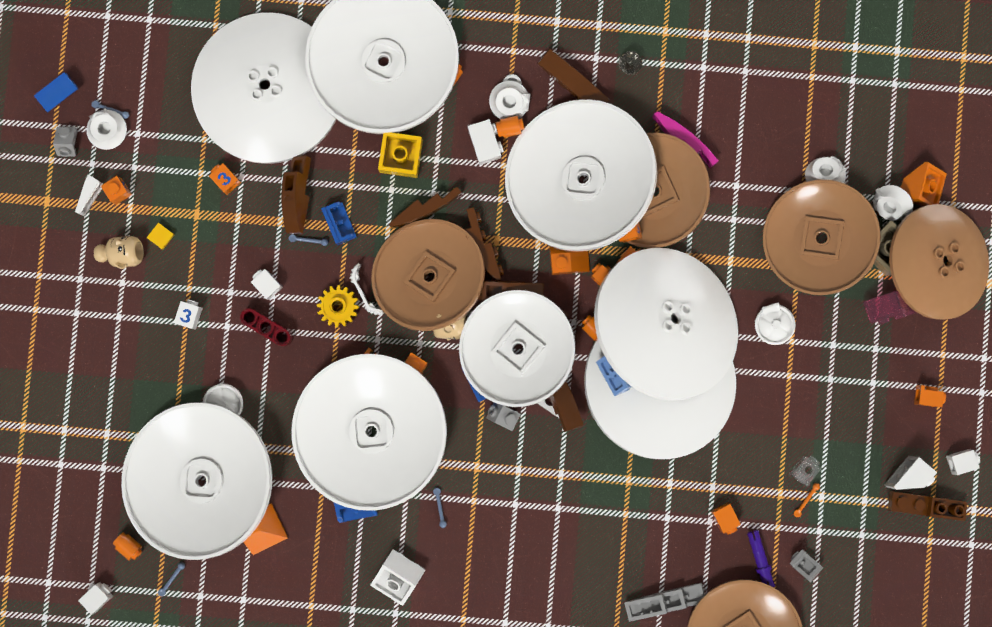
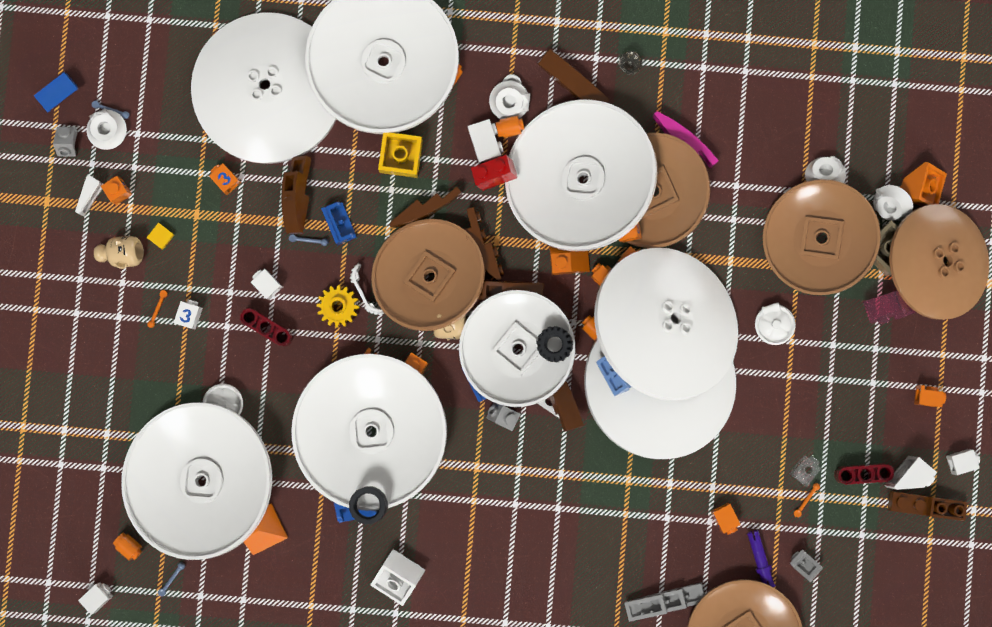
(163, 294): none -> orange hinge
(354, 510): none -> black tyre
(443, 523): sand blue hinge -> none
(494, 172): none -> red brick
(543, 339): none -> black tyre
(873, 474): none -> dark red beam

